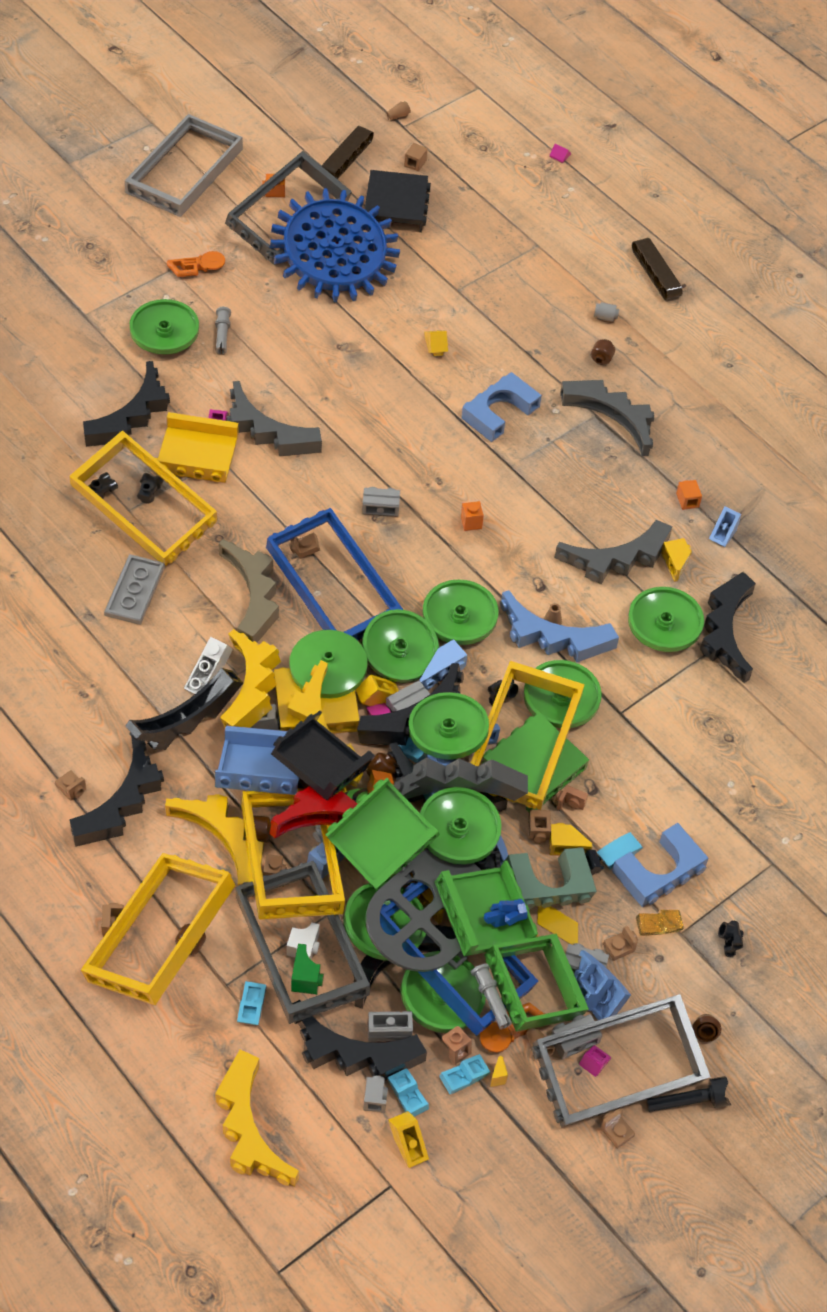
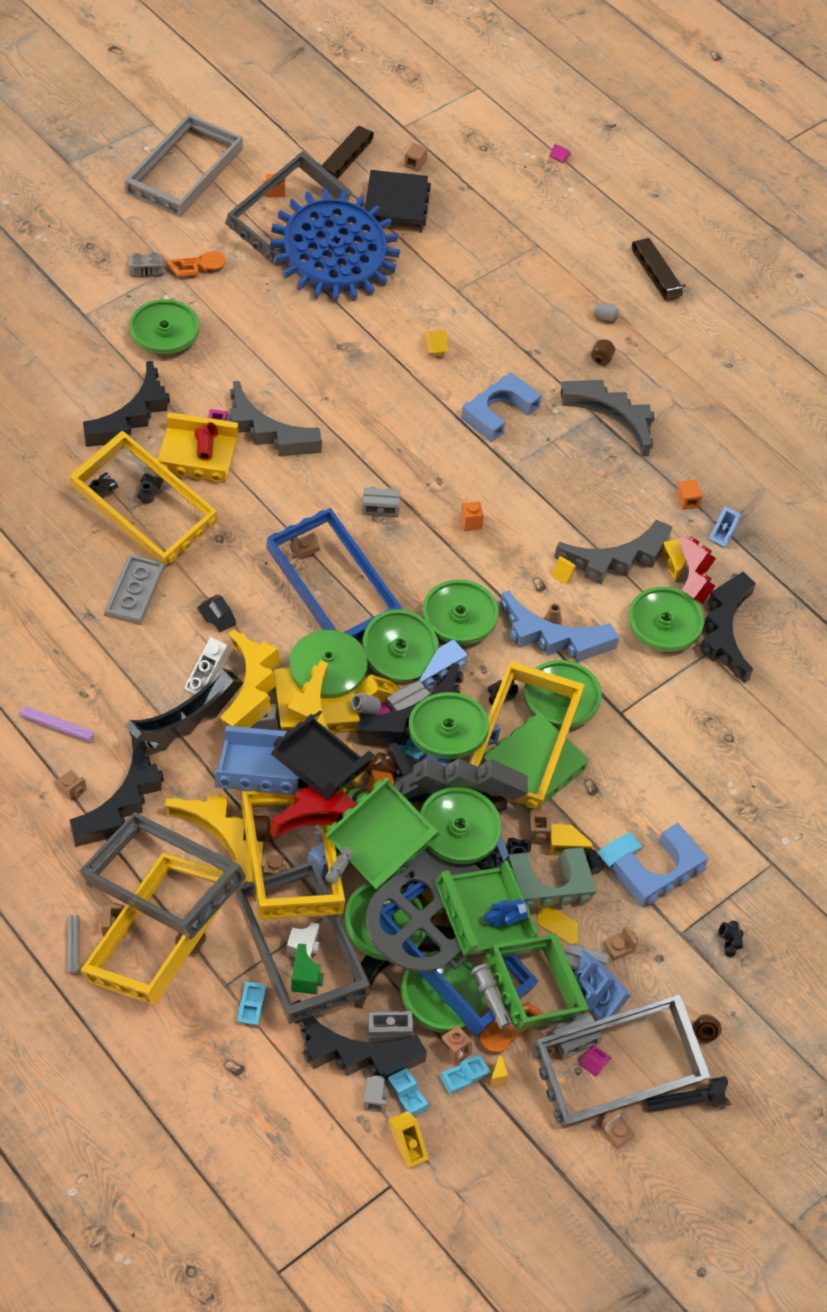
(57, 724): none -> lavender axle
(73, 944): none -> light grey axle
(151, 260): none -> light grey hinge
(204, 908): none -> dark grey door
(205, 437): none -> red piece
(217, 612): none -> black slope
(223, 324): light grey pin -> none
(239, 1125): yellow arch -> none
(255, 571): dark tan arch -> none
(339, 865): none -> light grey axle
(365, 704): none -> light grey brick
(398, 111): medium nougat cone -> none
(518, 846): none -> black plate
(563, 570): none -> yellow slope
(572, 796): nougat bracket -> none
(662, 923): clear yellow slope -> none
(699, 561): none -> arch

